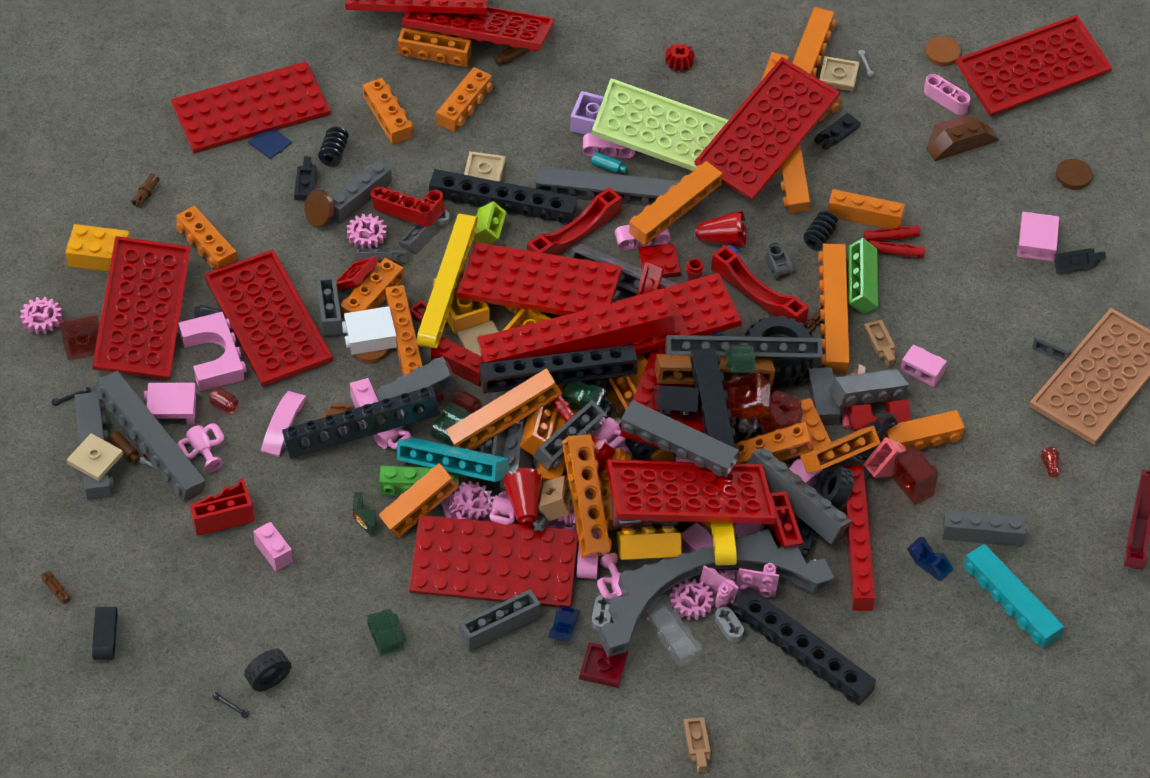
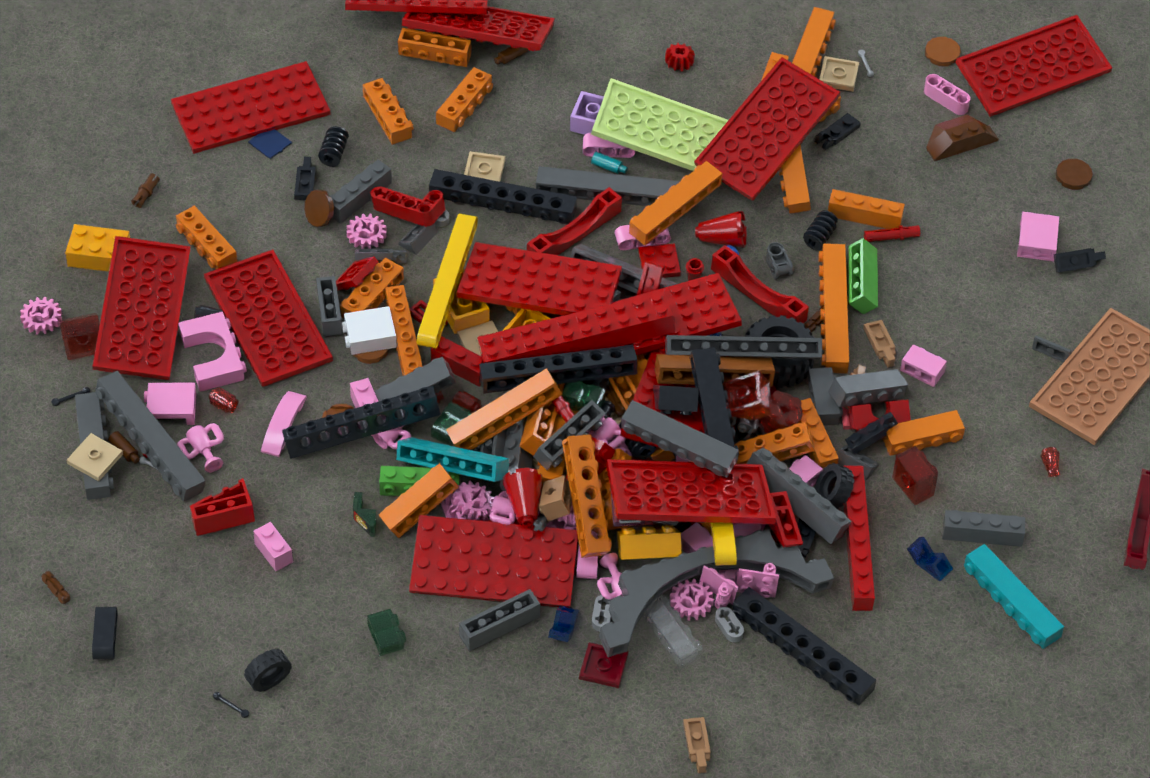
(489, 223): lime brick -> none
(740, 359): clear green brick -> none
(840, 449): orange brick -> none
(882, 460): coral torso -> none
(899, 249): red pin -> none

